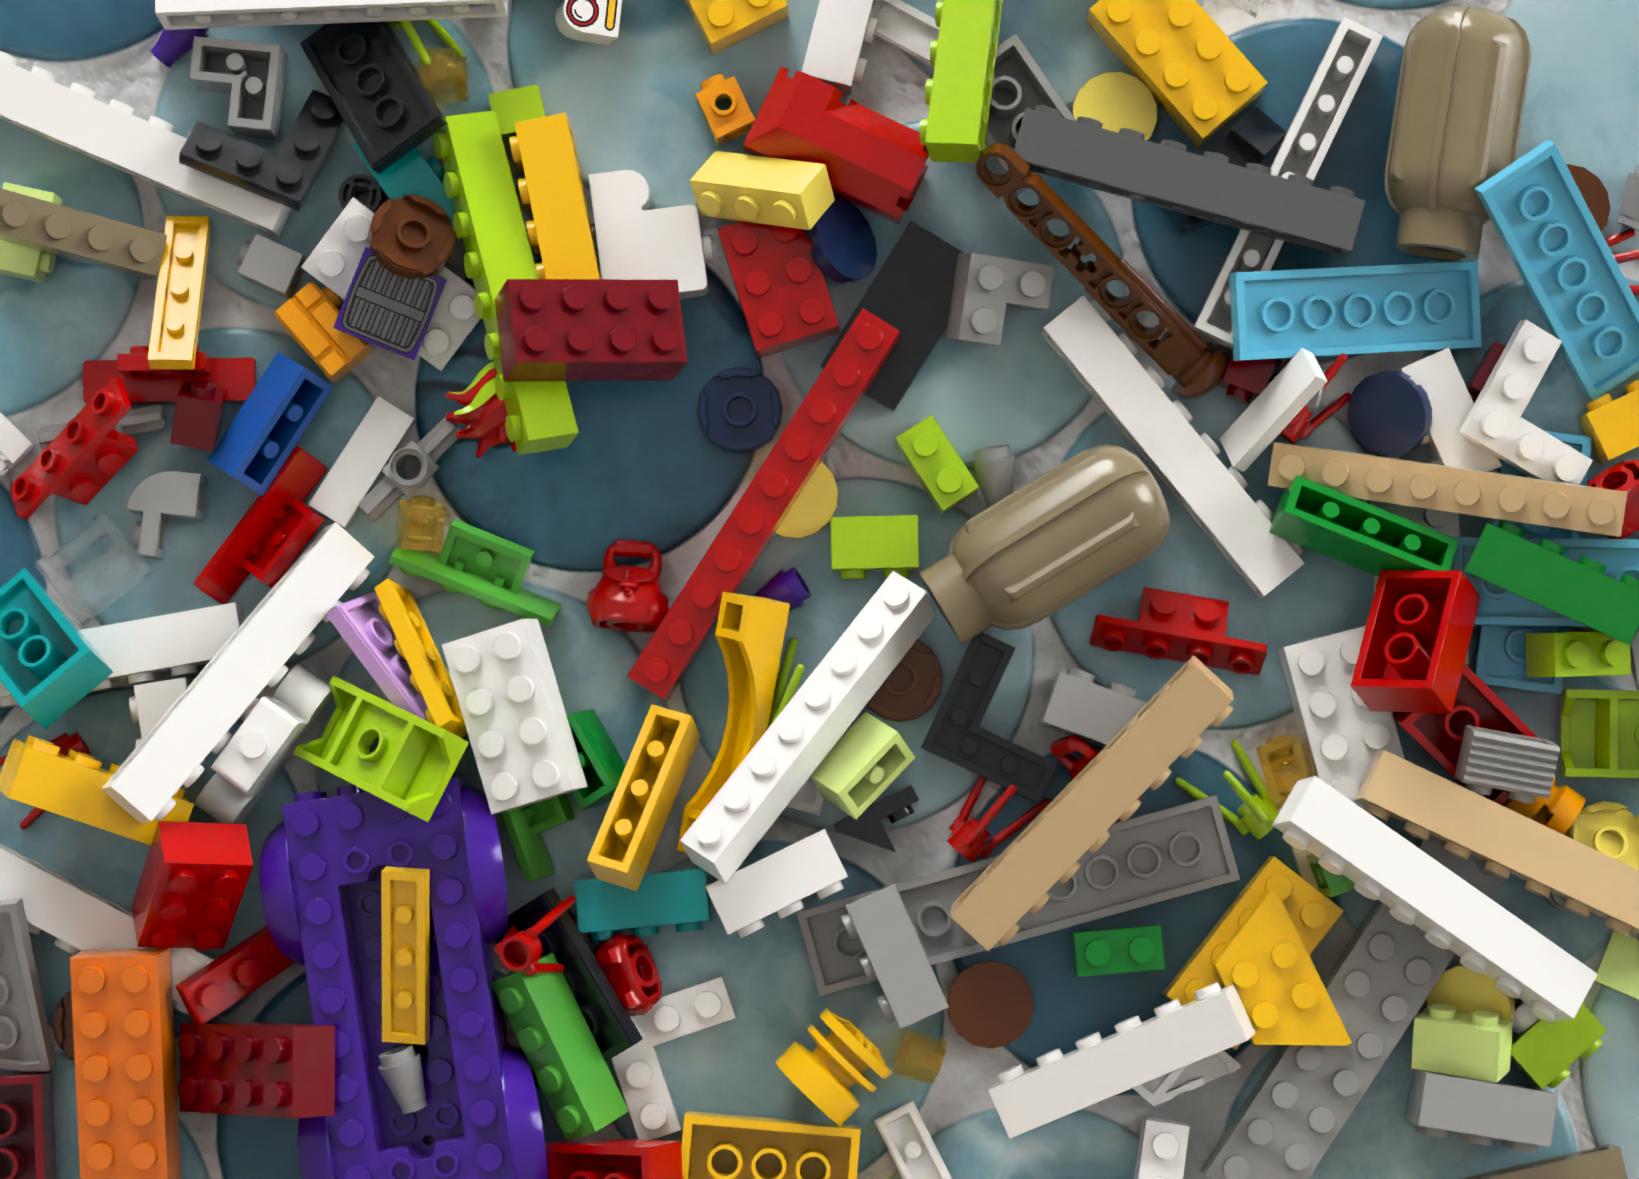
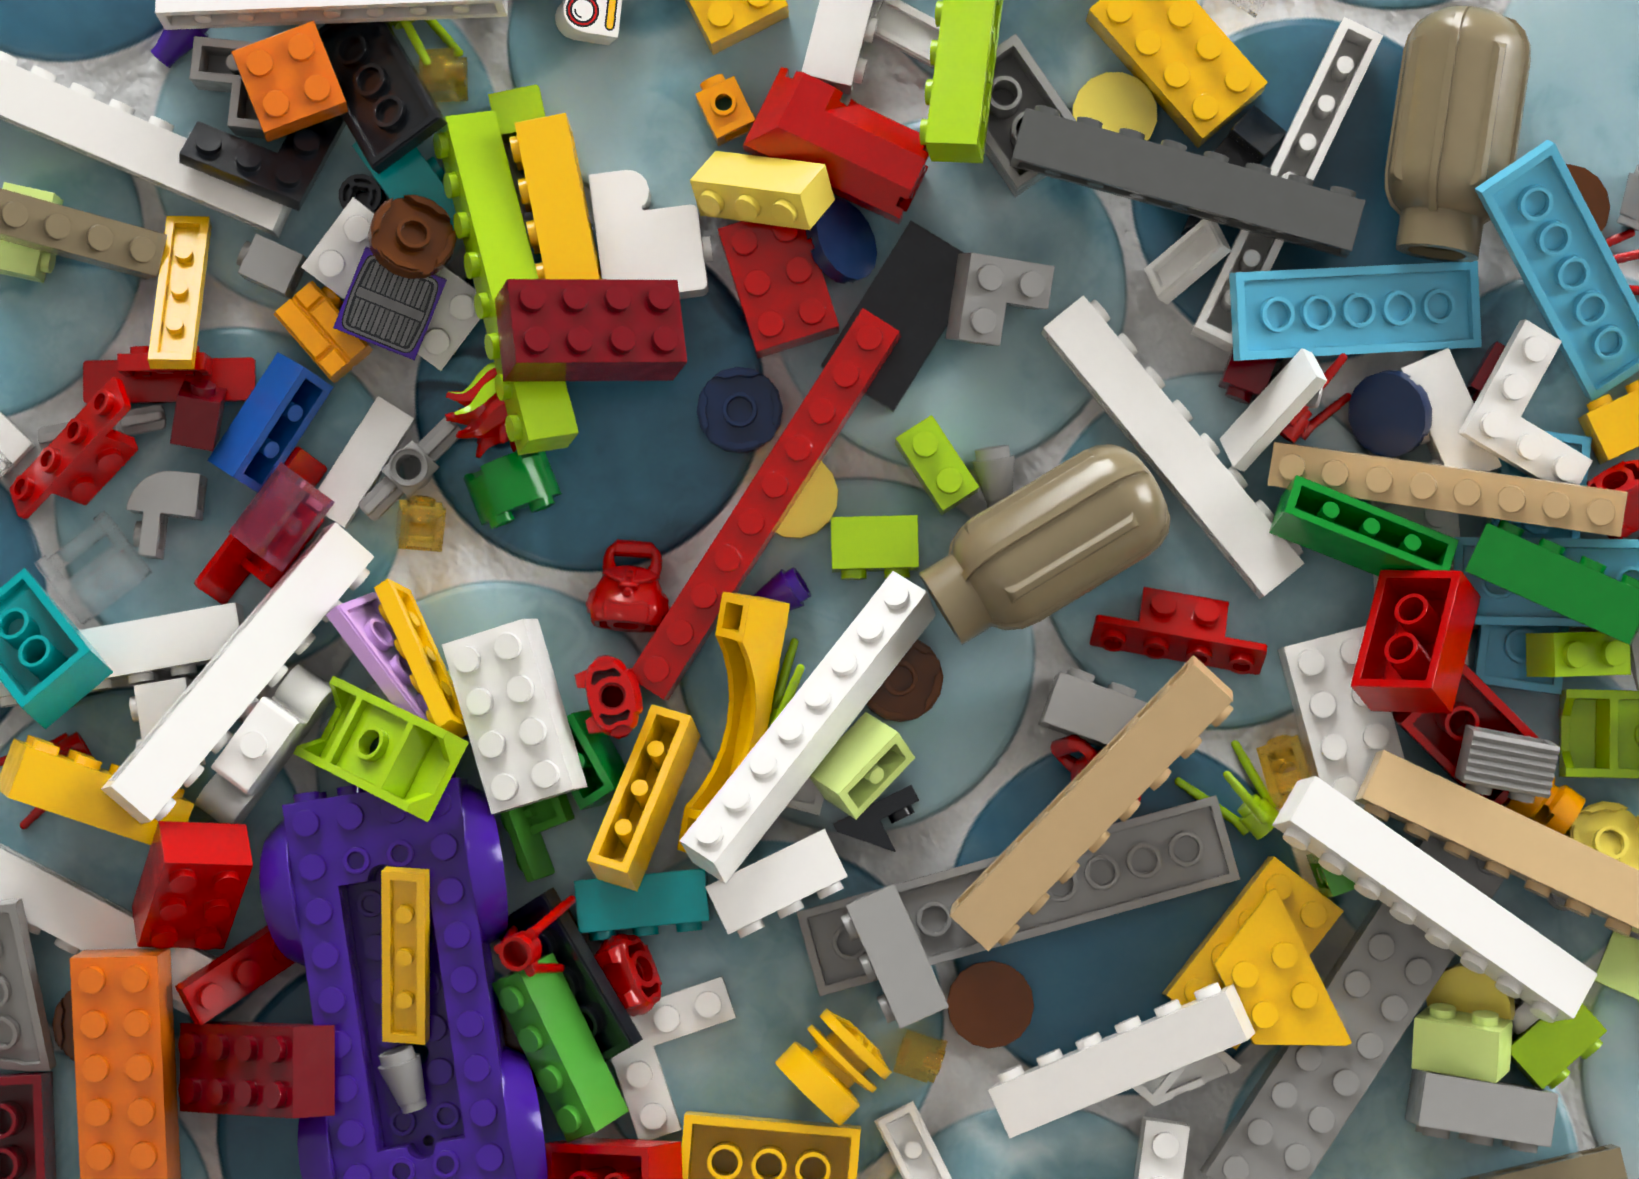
(281, 517): none -> clear pink brick
(290, 81): none -> orange brick
(483, 568): bright green bracket -> none
(511, 485): none -> green cylinder
(611, 696): none -> red piece
(956, 727): black plate -> none
(972, 837): red plant -> none
(1117, 950): green brick -> none
(1179, 350): reddish brown piece -> none
(1187, 260): none -> white tile

